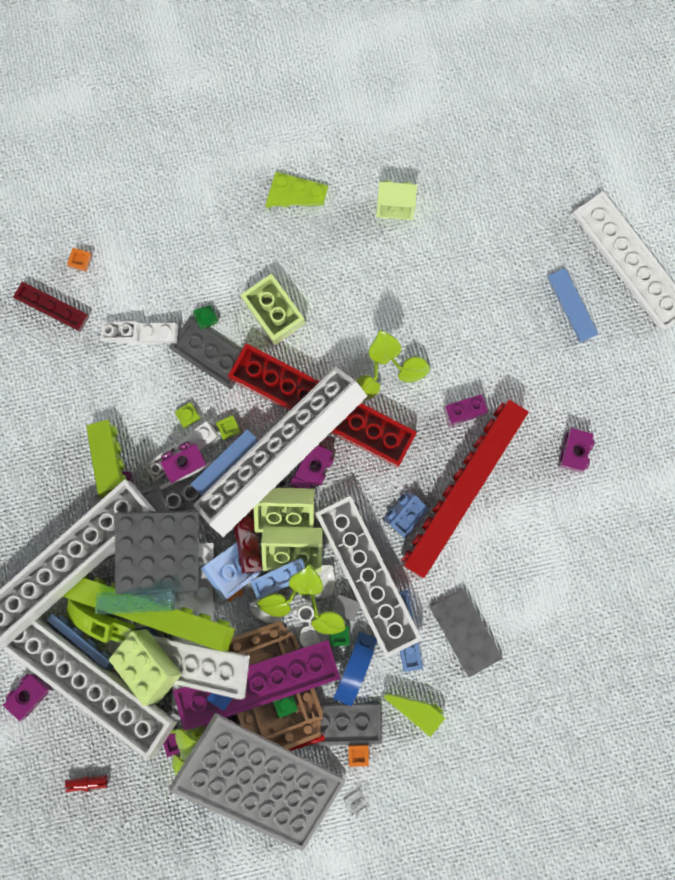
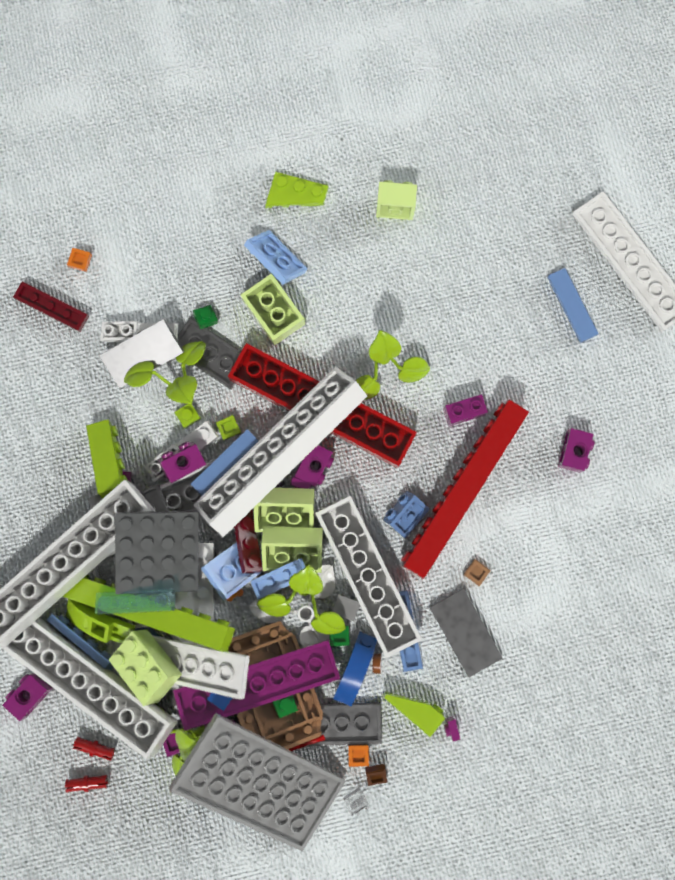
(94, 748): none -> red pin
(152, 344): none -> tile
(182, 388): none -> lime plant
(275, 257): none -> light blue plate
(376, 774): none -> reddish brown tile
(377, 663): none -> dark orange tile
(451, 729): none -> magenta plate
(476, 572): none -> medium nougat tile

